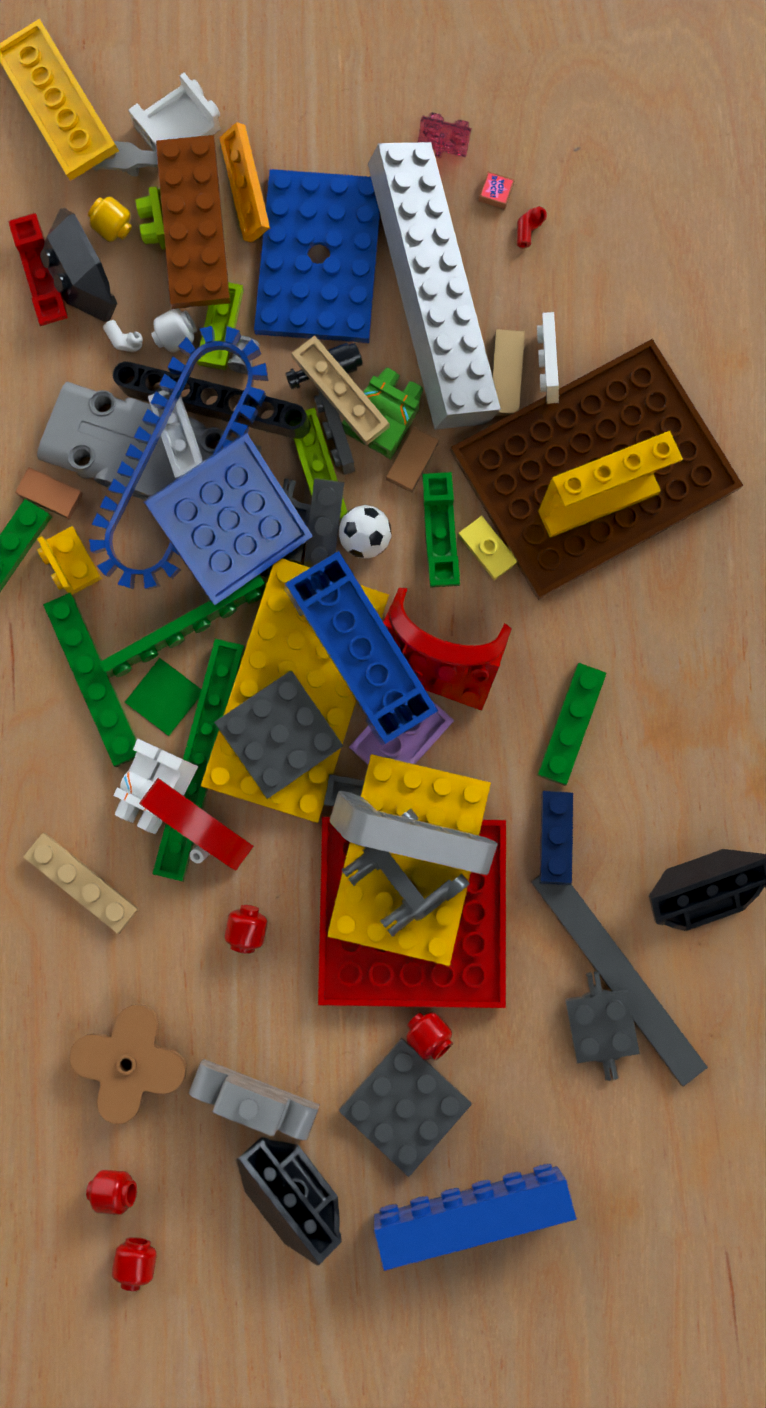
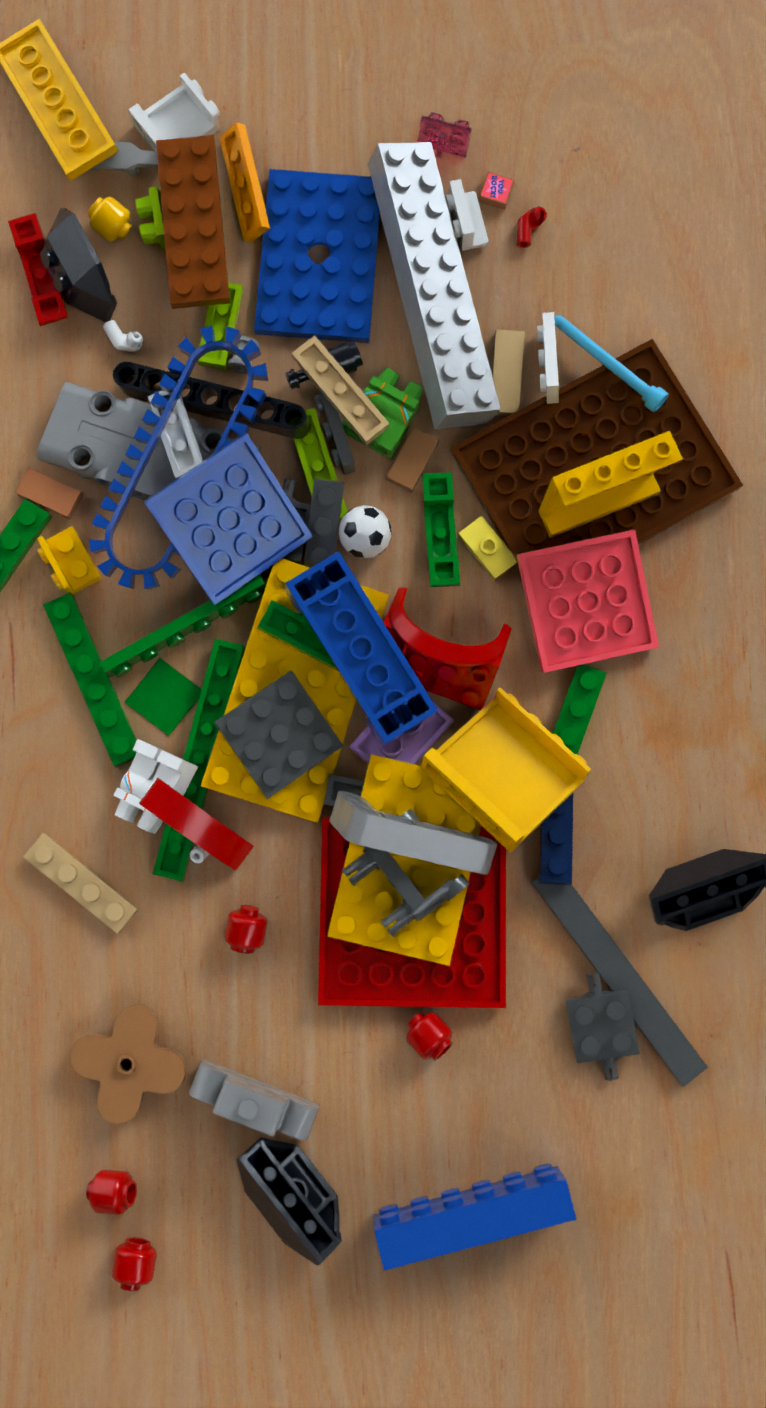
(172, 329): white head -> none
(294, 631): none -> green plate
(405, 1107): dark grey plate -> none
(466, 216): none -> white bracket
(506, 770): none -> yellow panel
(587, 601): none -> coral plate
(652, 396): none -> medium azure piece

